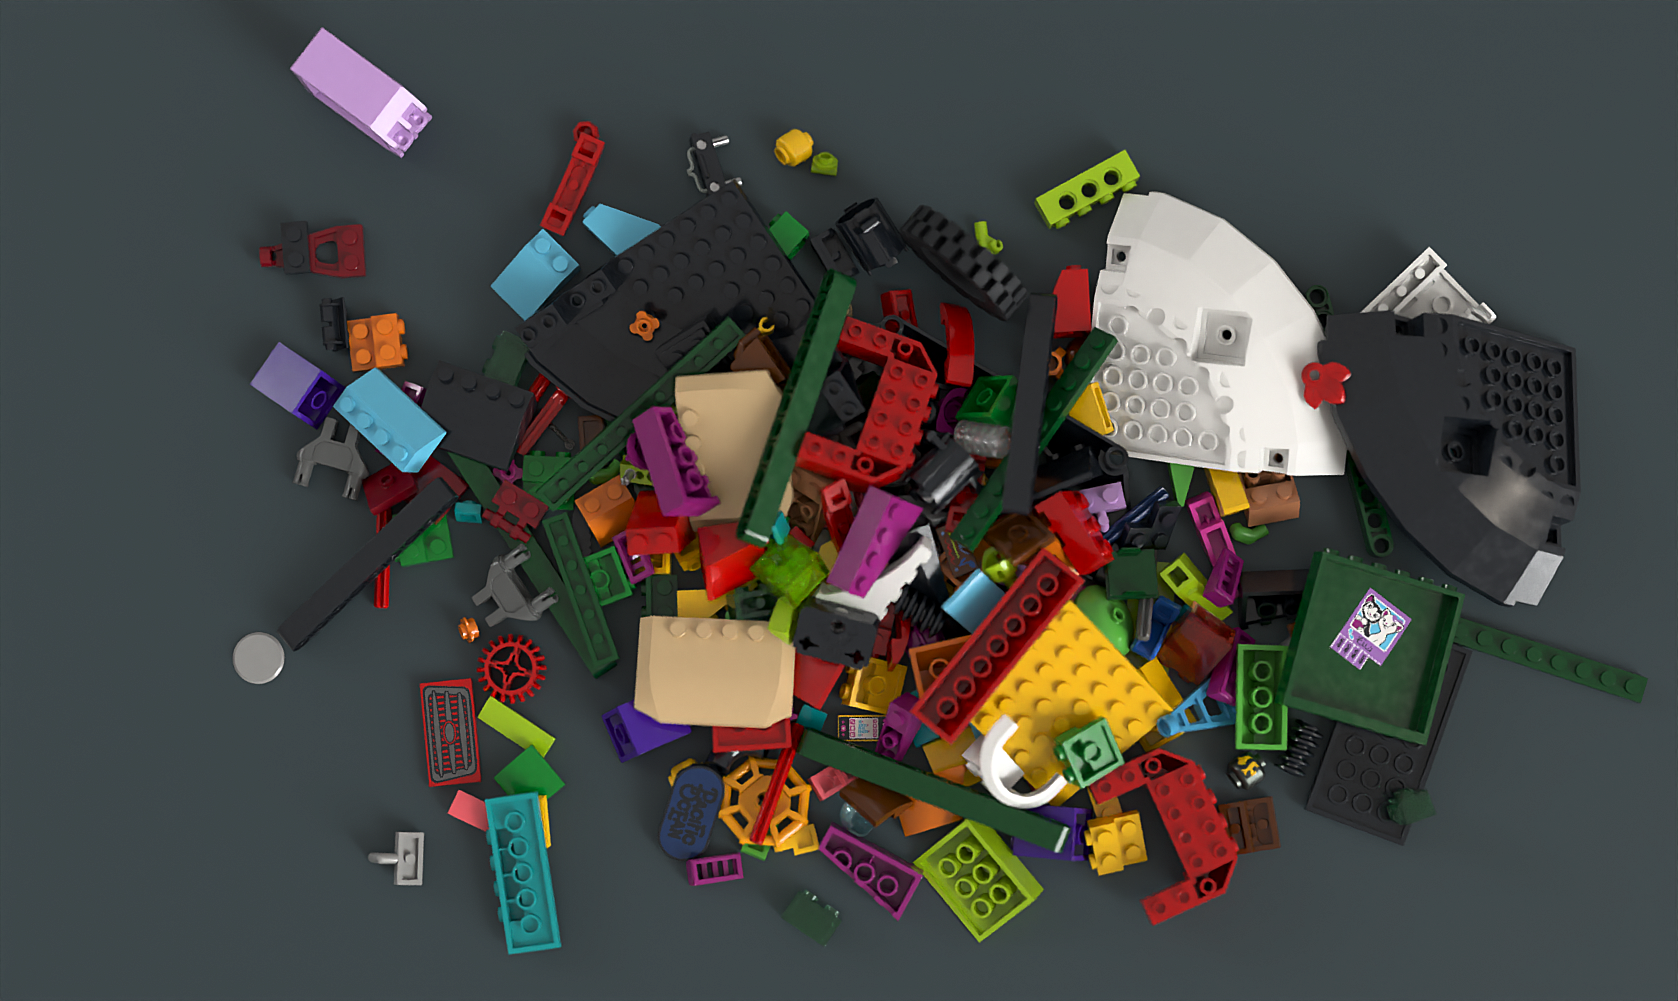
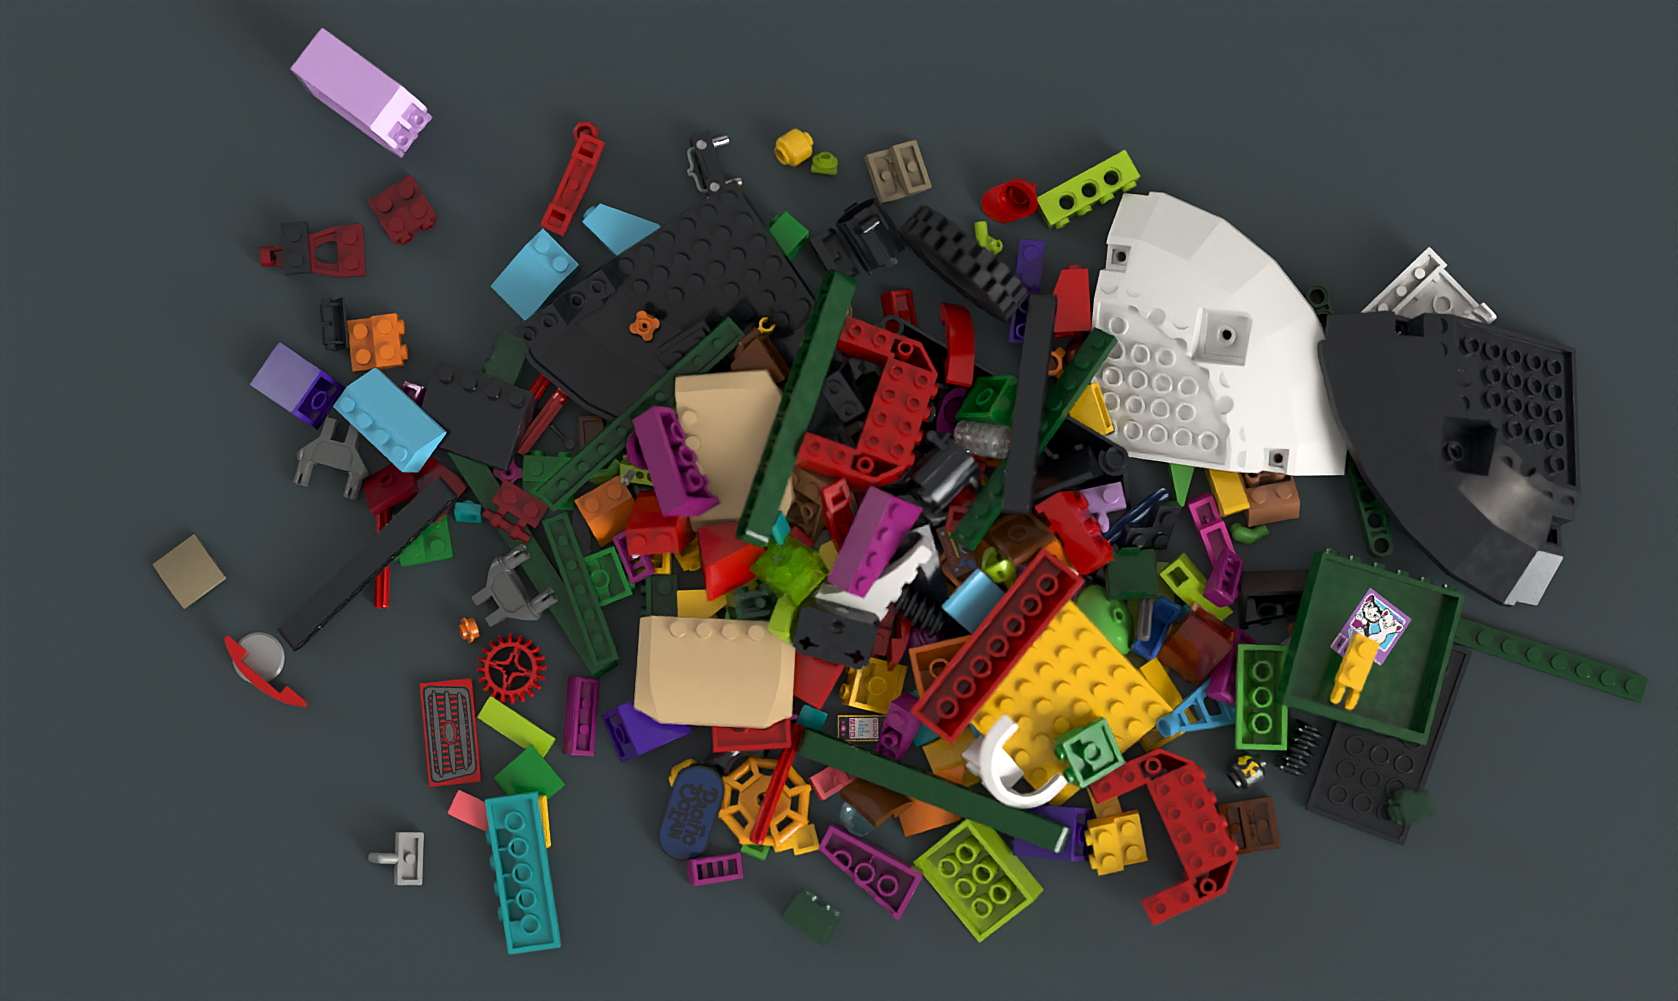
(189, 571): none -> dark tan slope
(238, 654): none -> red slope
(403, 211): none -> dark red plate
(580, 716): none -> magenta slope
(898, 172): none -> dark tan slope
(1010, 200): none -> red piece
(1029, 273): none -> dark purple slope
(1328, 385): red plate -> none
(1354, 669): none -> yellow hinge

